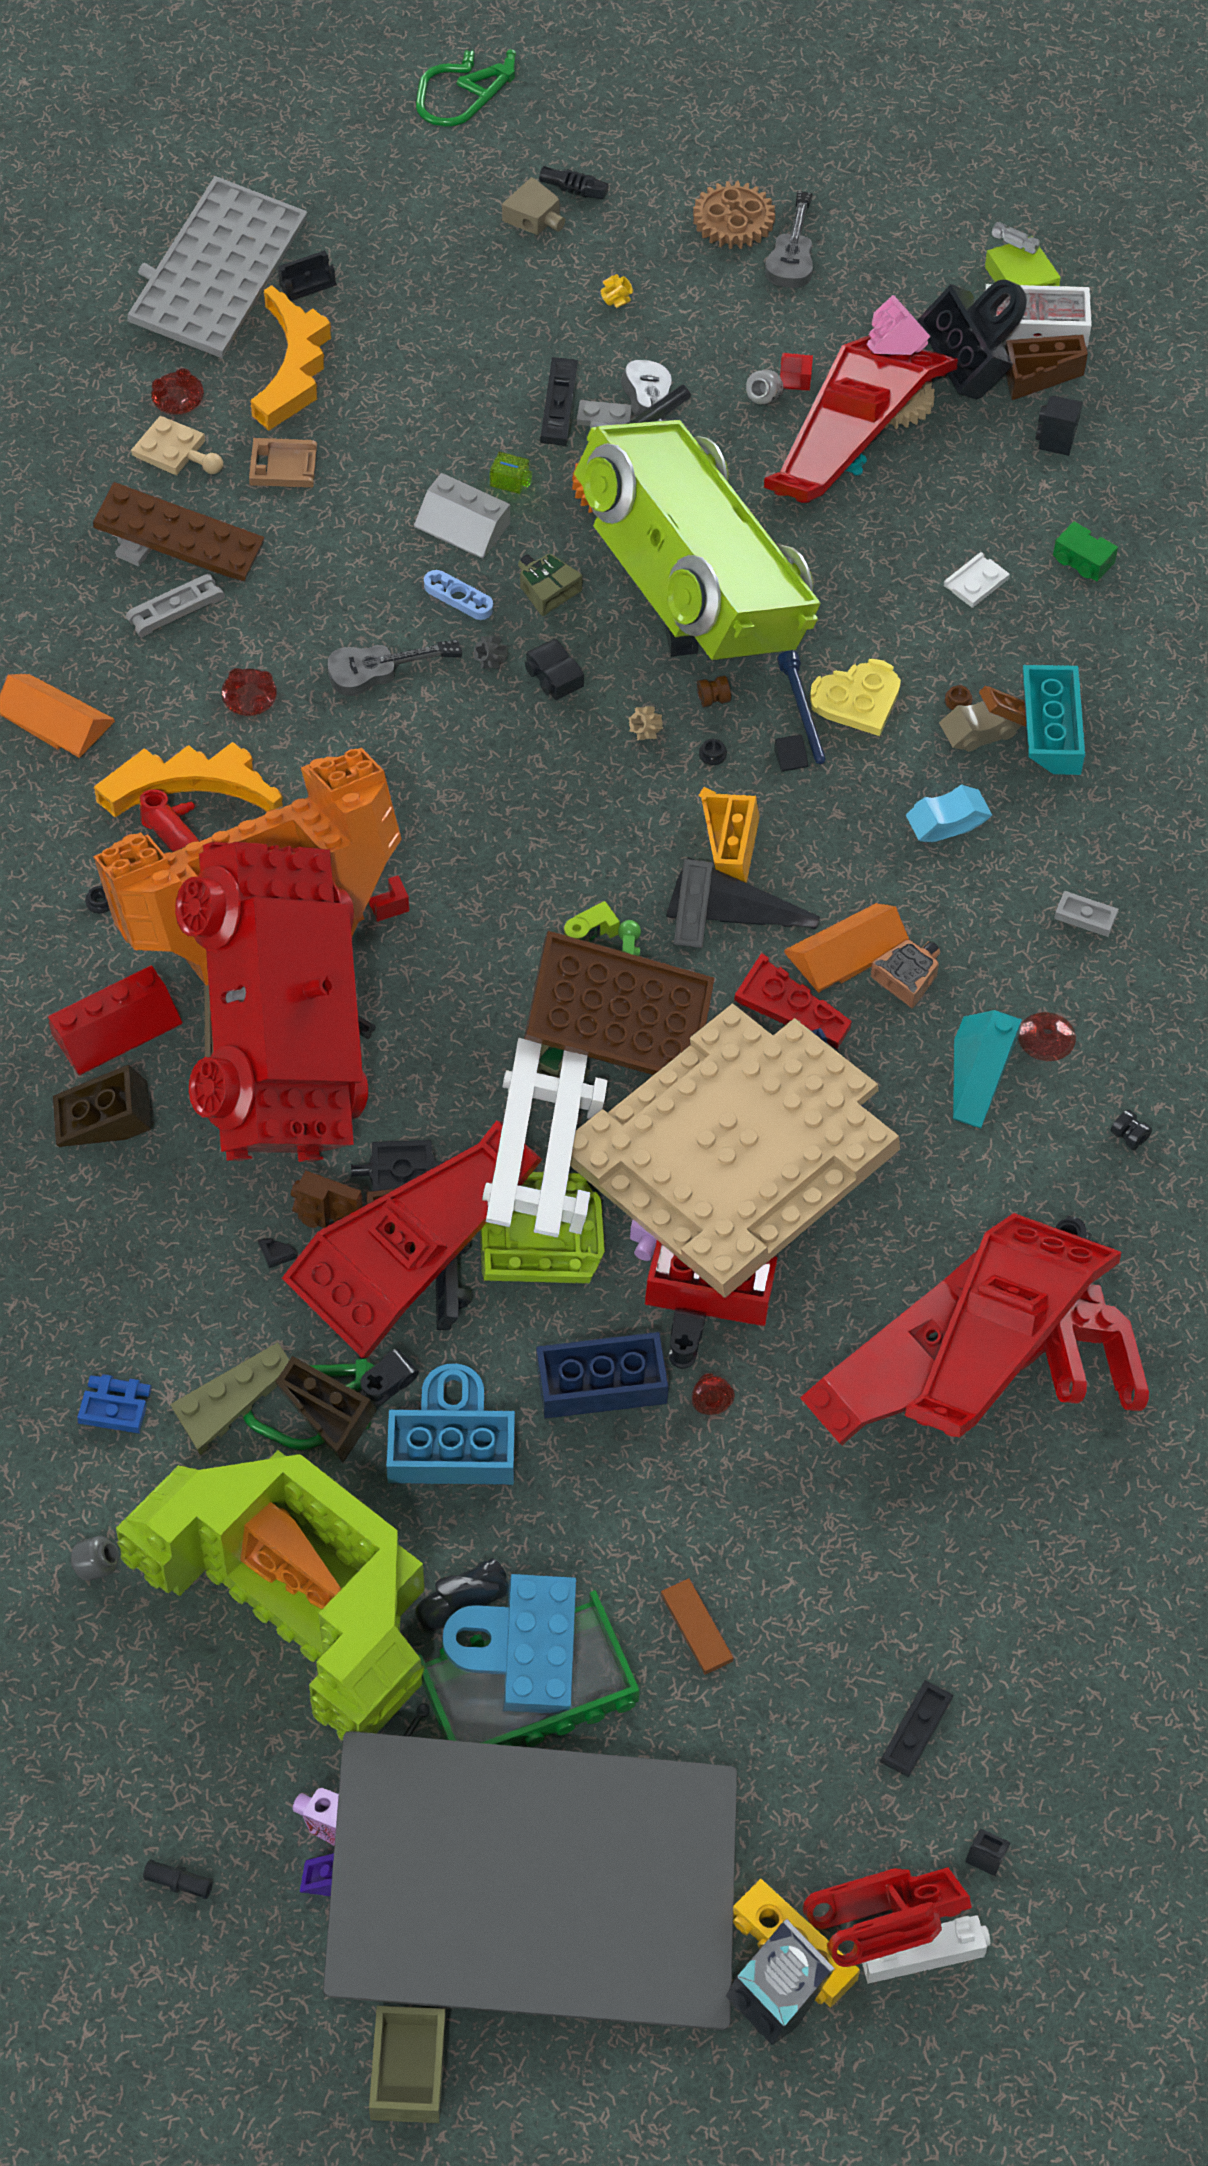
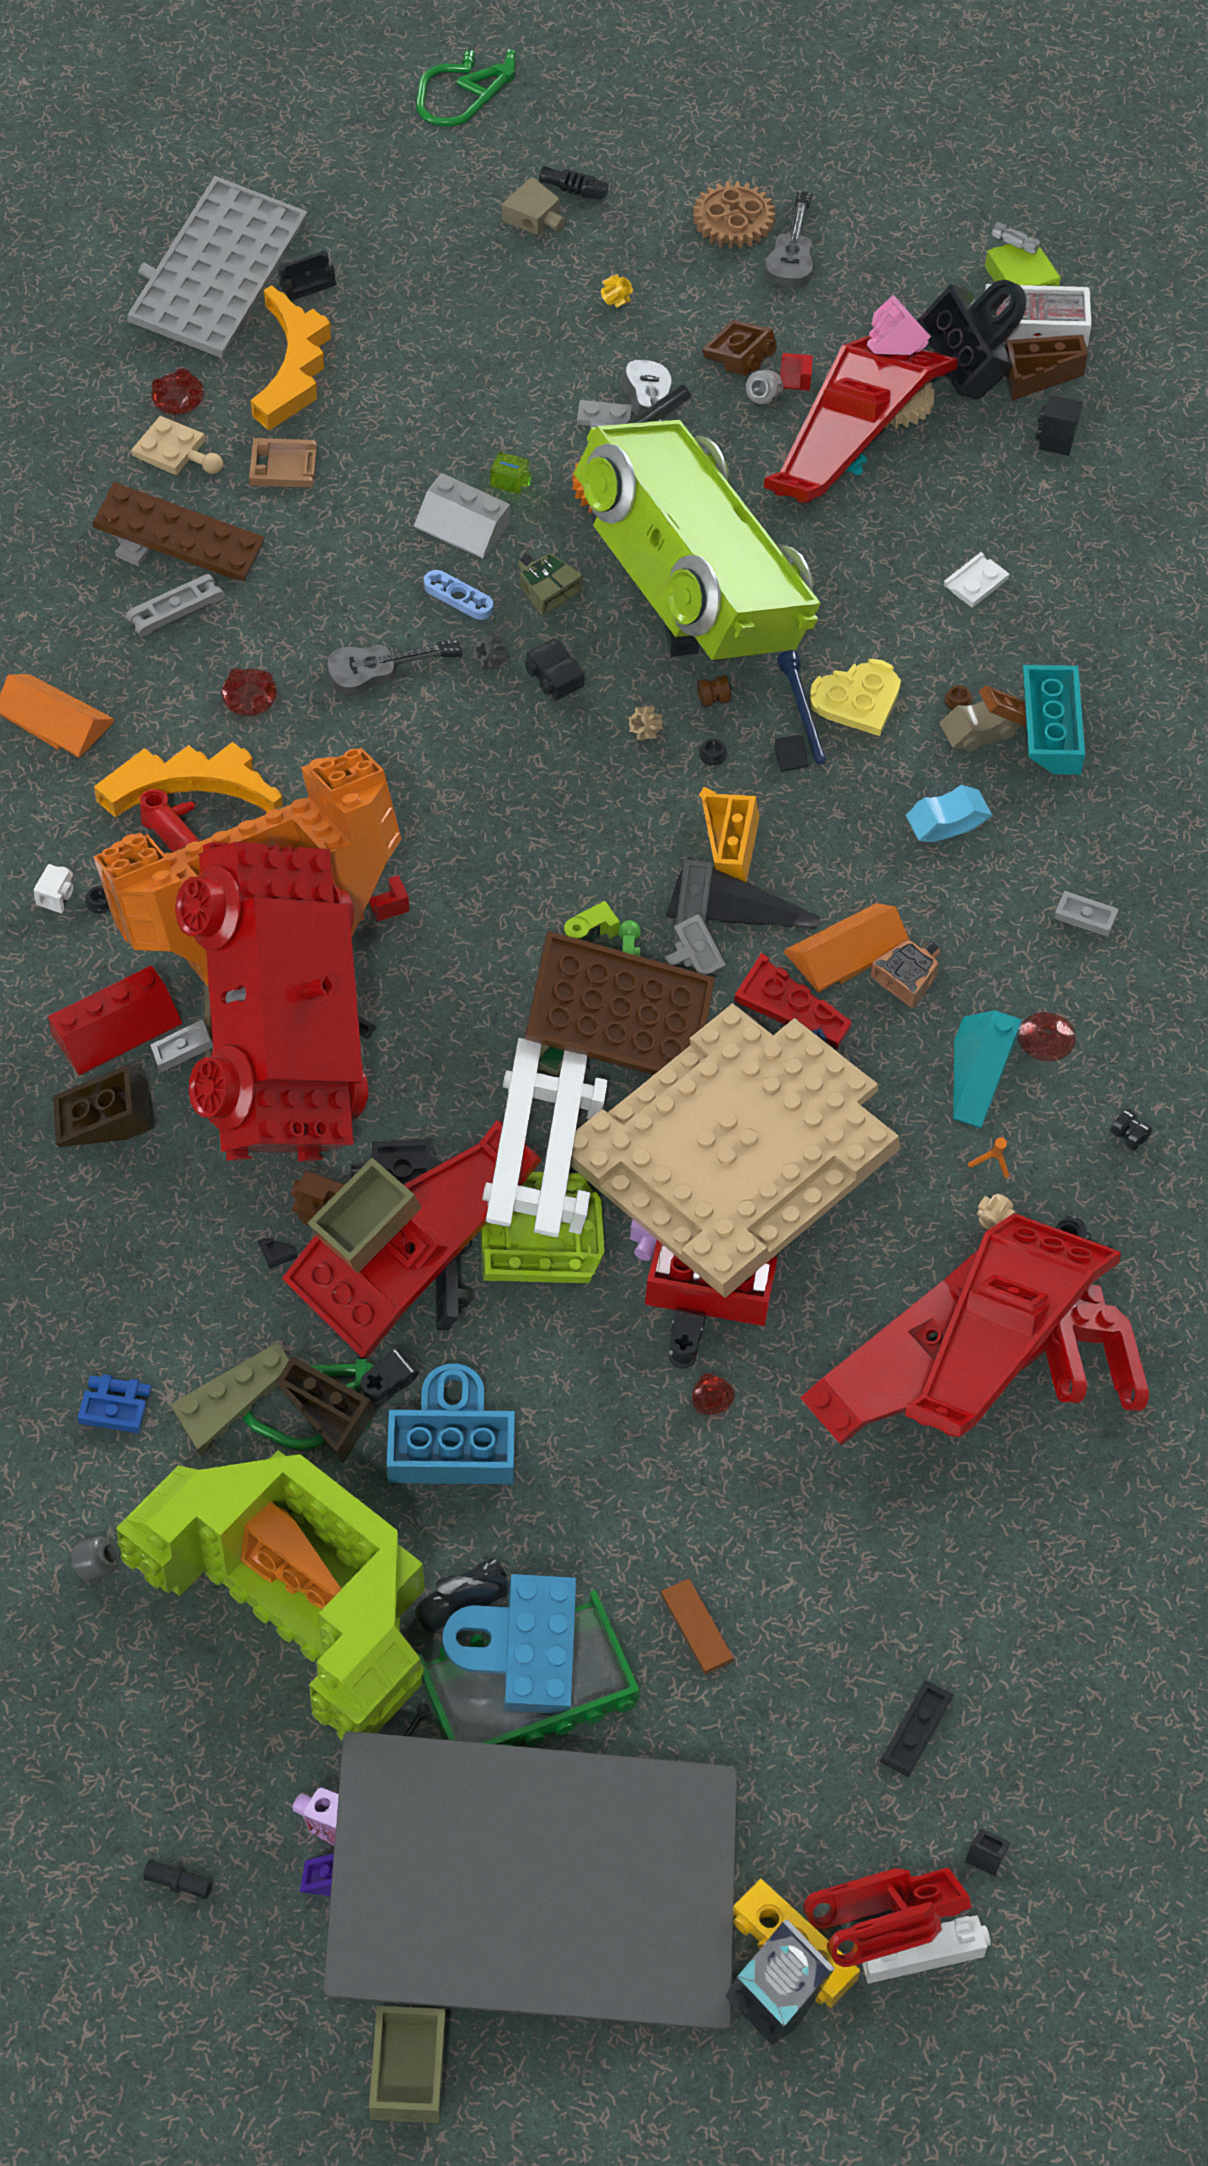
(53, 888): none -> white brick
(182, 1045): none -> light grey plate
(364, 1215): none -> olive piece
(558, 401): black hinge -> none
(601, 1375): dark blue brick -> none
(696, 947): none -> light grey hinge
(741, 346): none -> reddish brown plate
(994, 1210): none -> tan gear
(996, 1152): none -> orange plant
(1084, 553): green brick -> none

